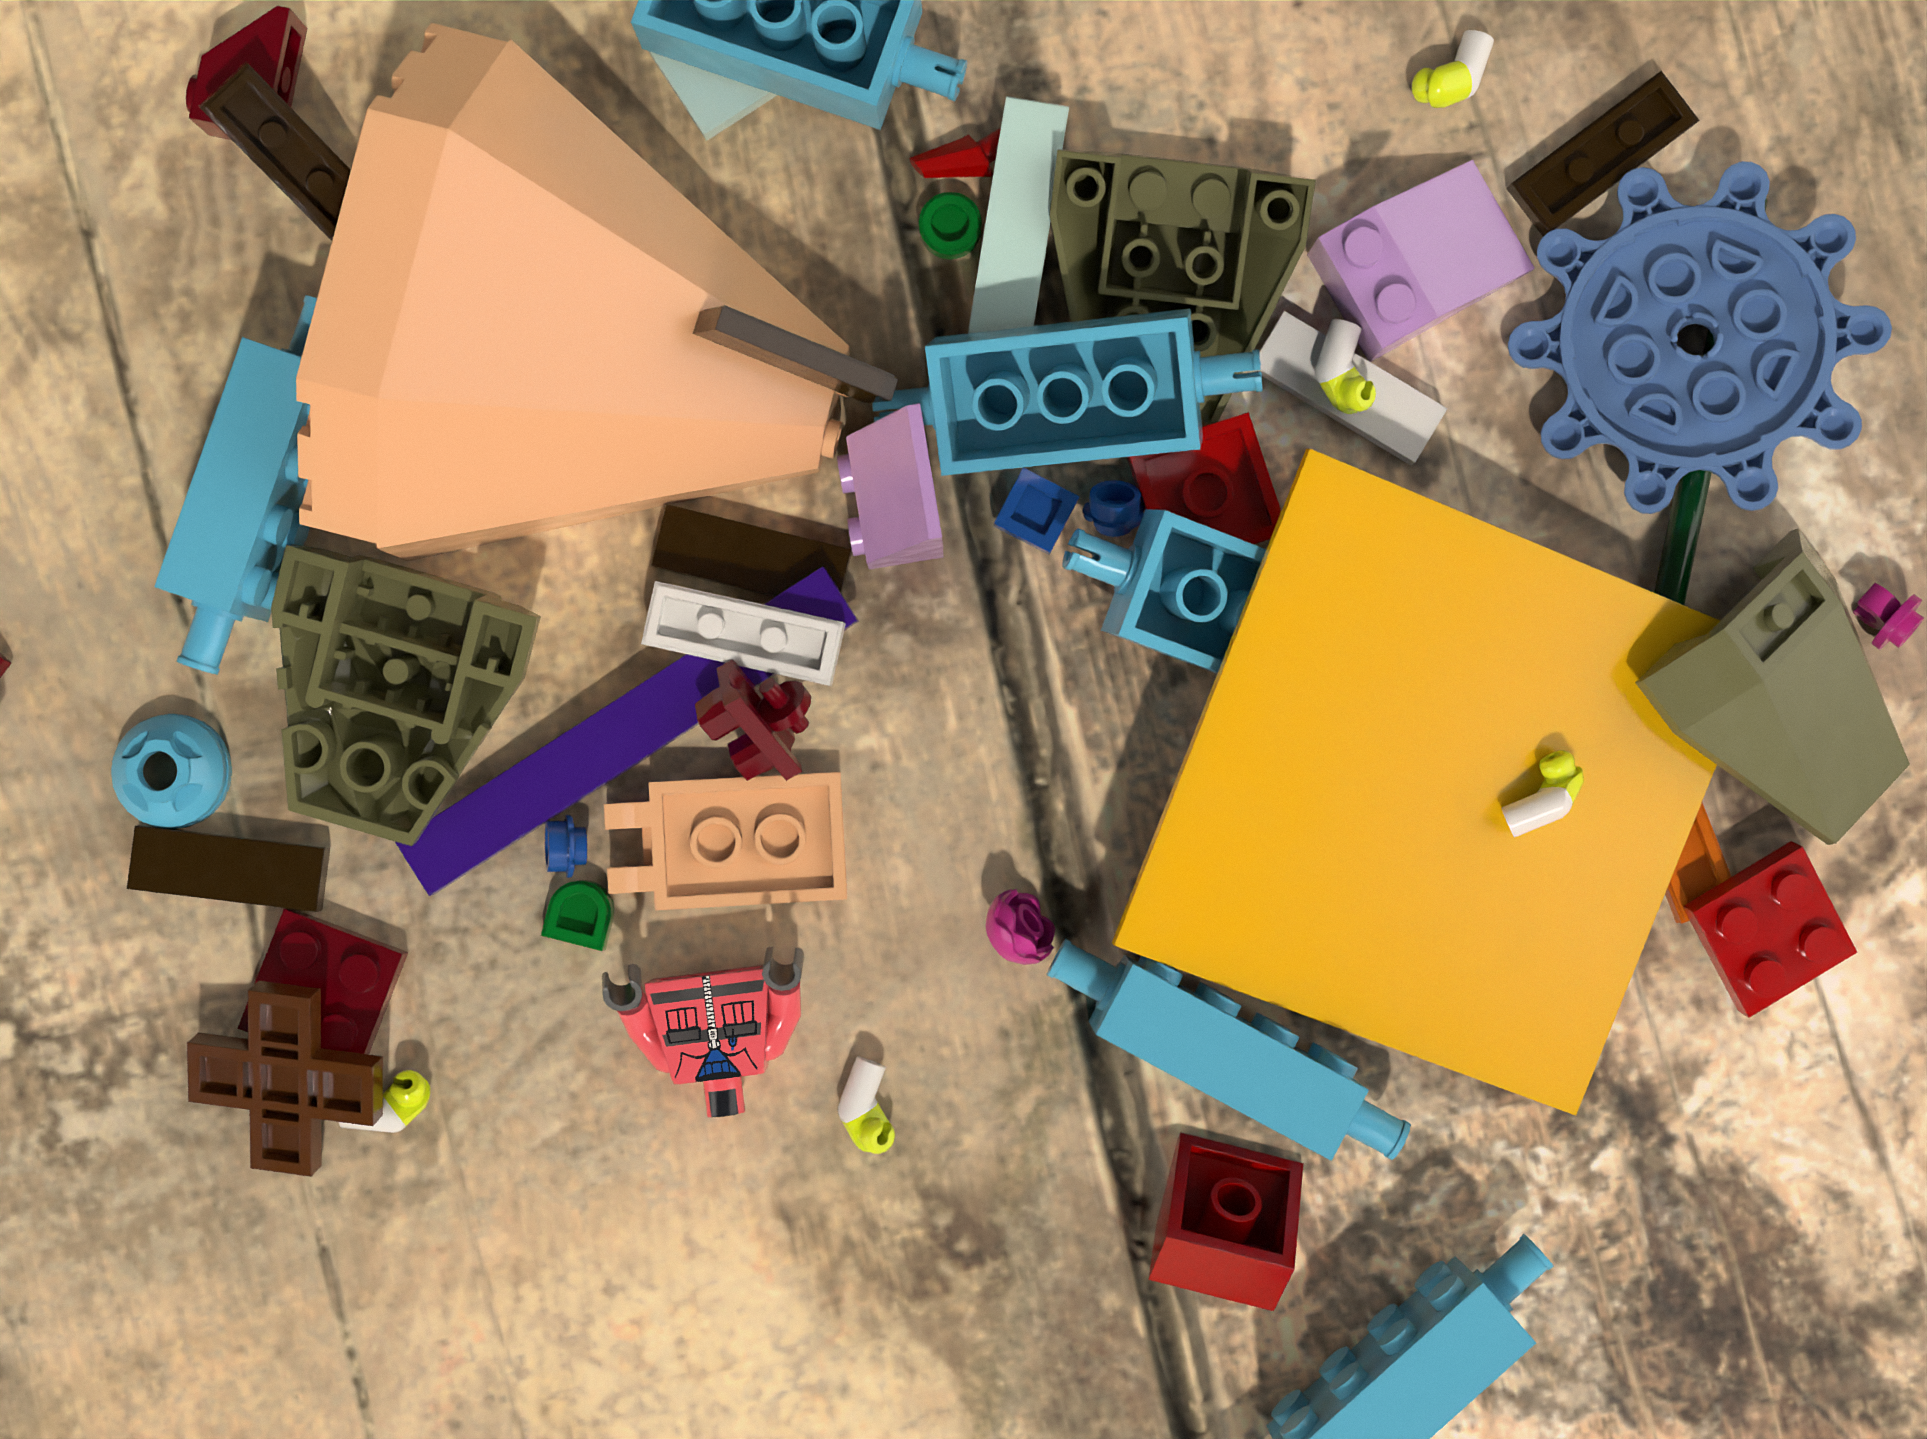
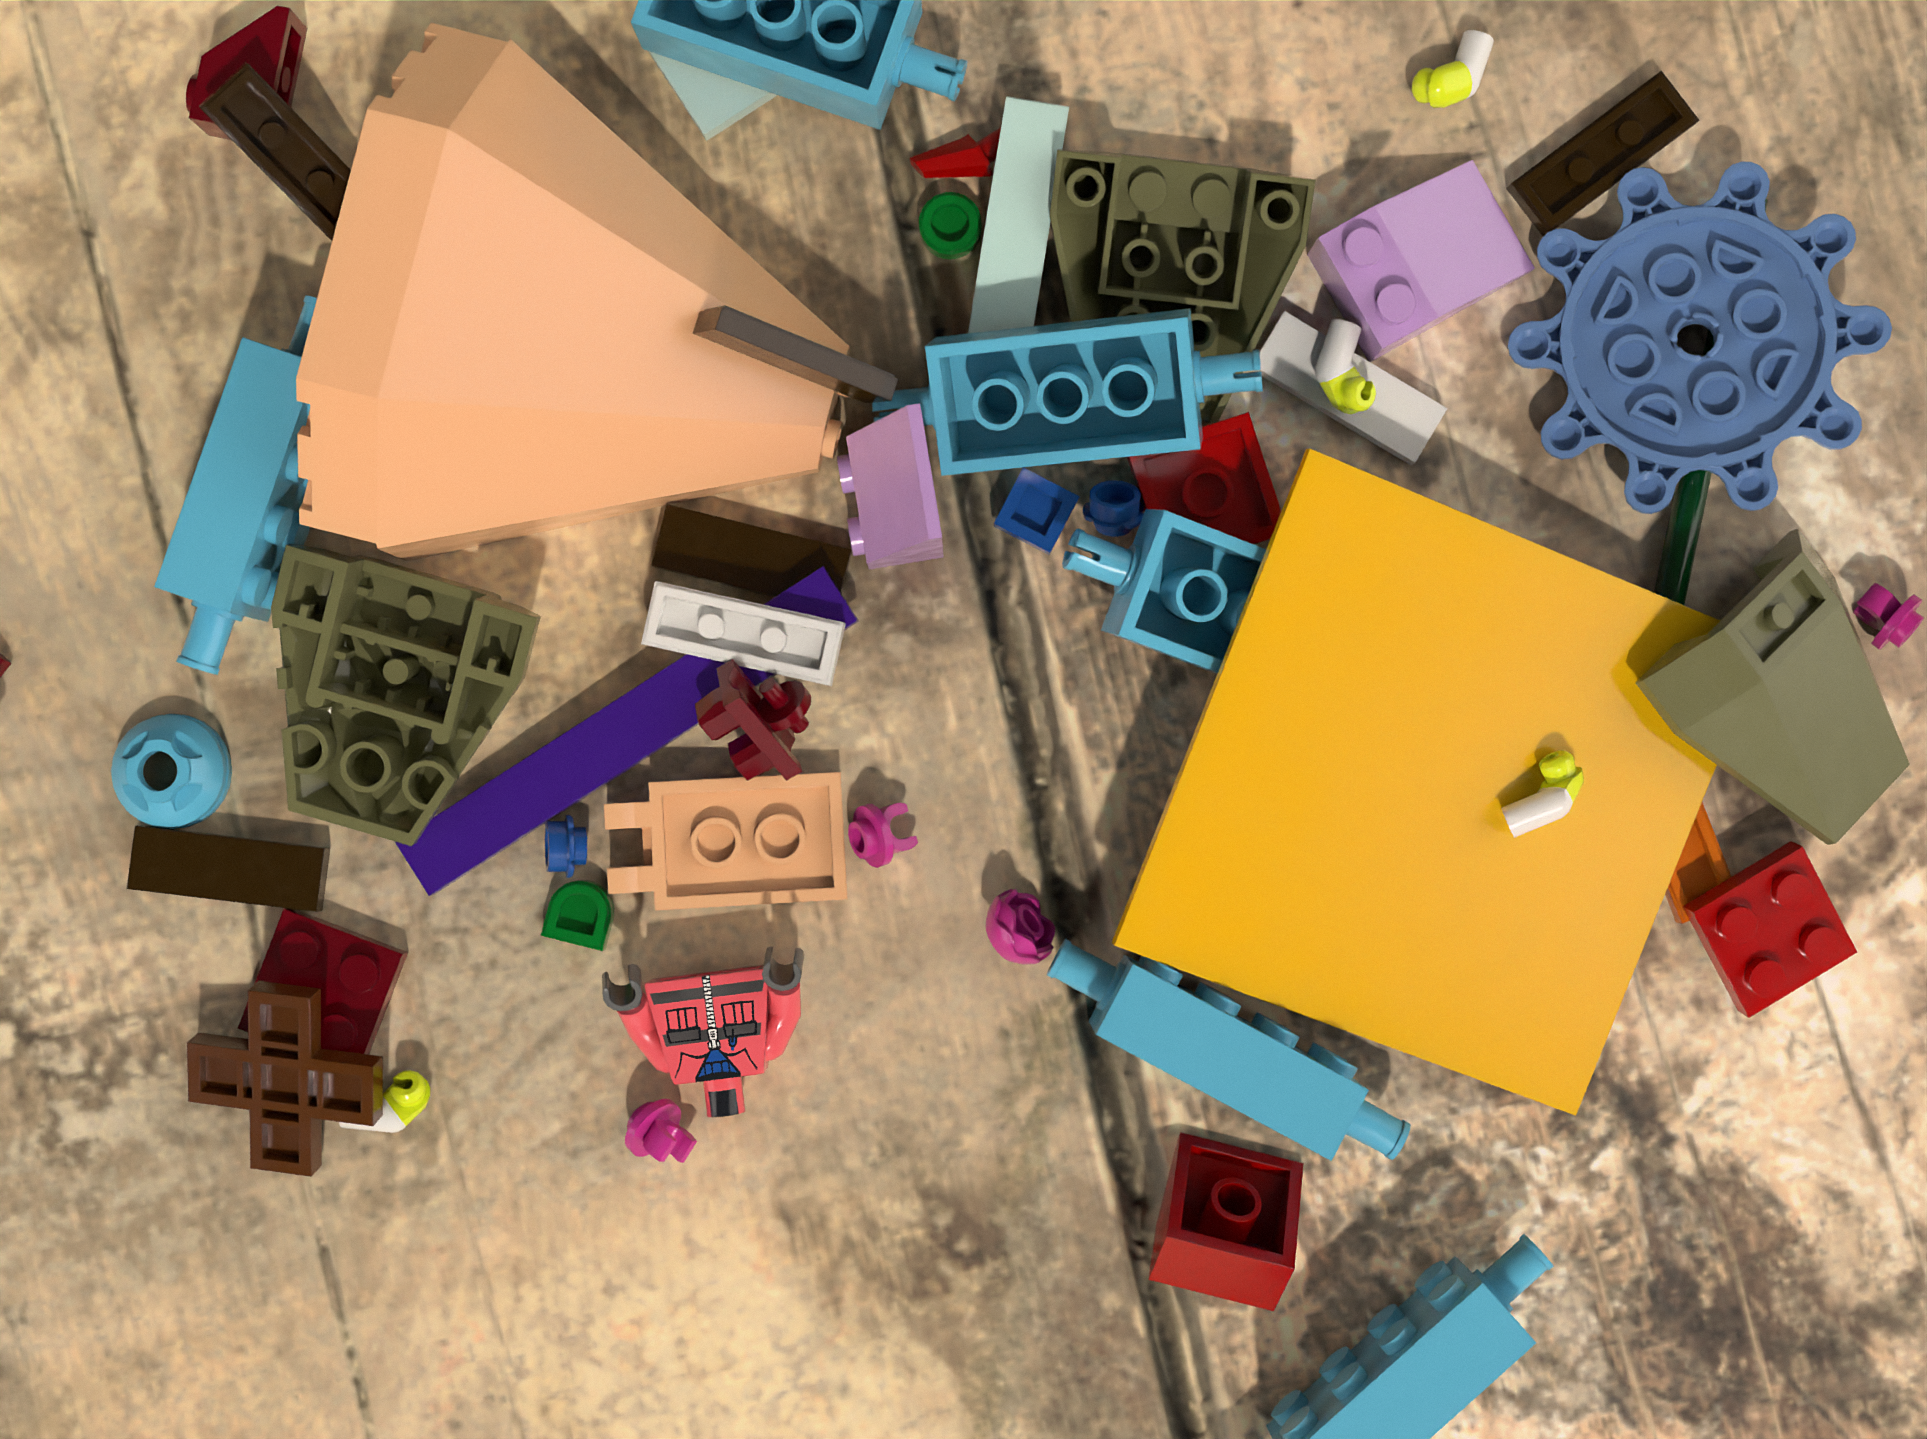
(656, 1132): none -> dark pink plate
(861, 1111): arm -> none
(872, 836): none -> dark pink plate

